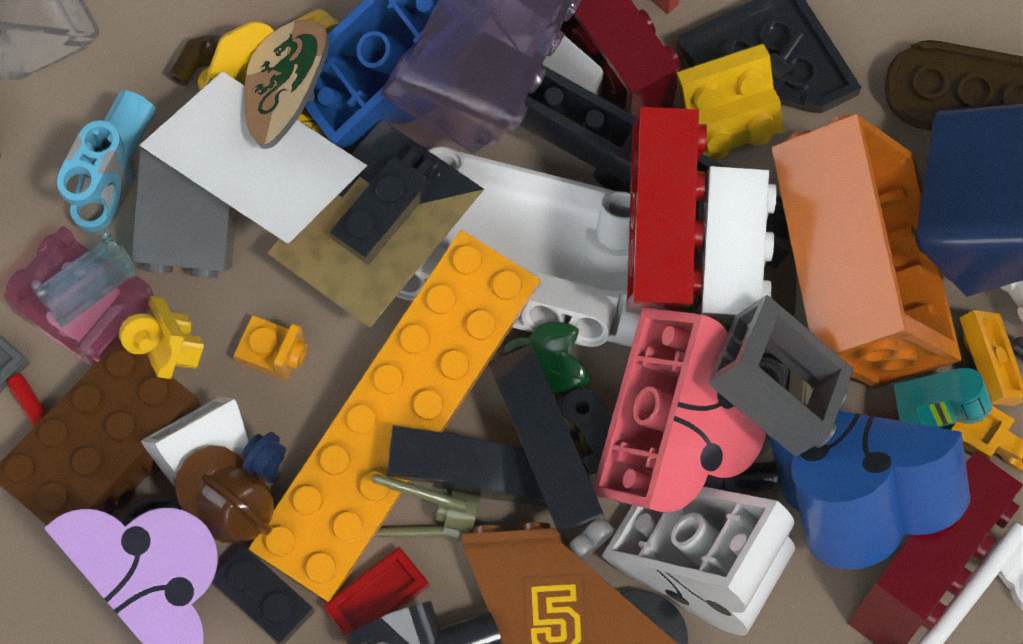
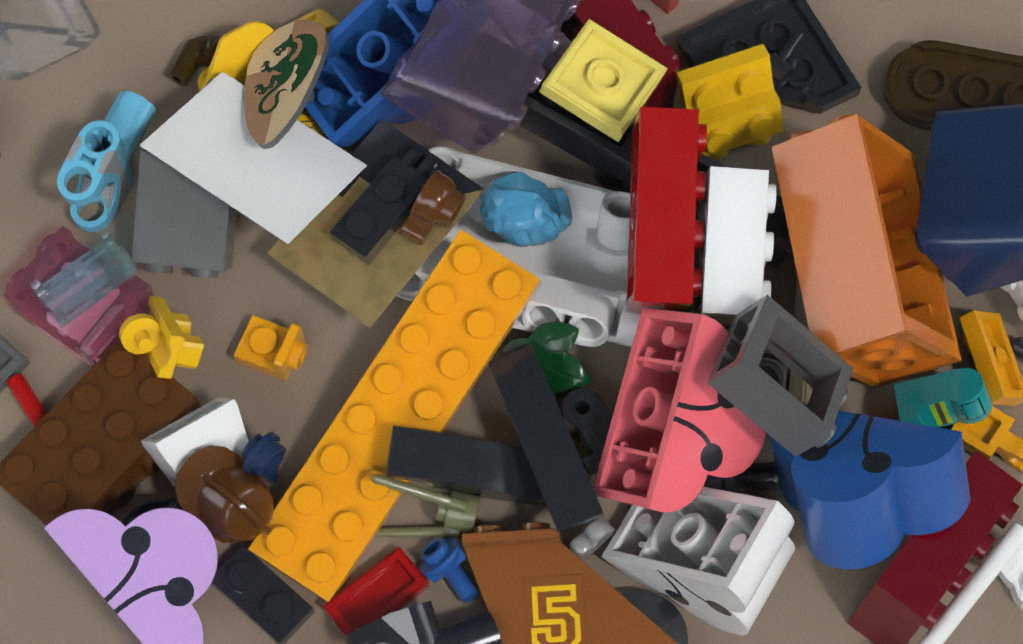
(435, 204): none -> reddish brown piece
(441, 560): none -> blue plate
(524, 210): none -> dark azure hair
(603, 80): none -> light yellow plate

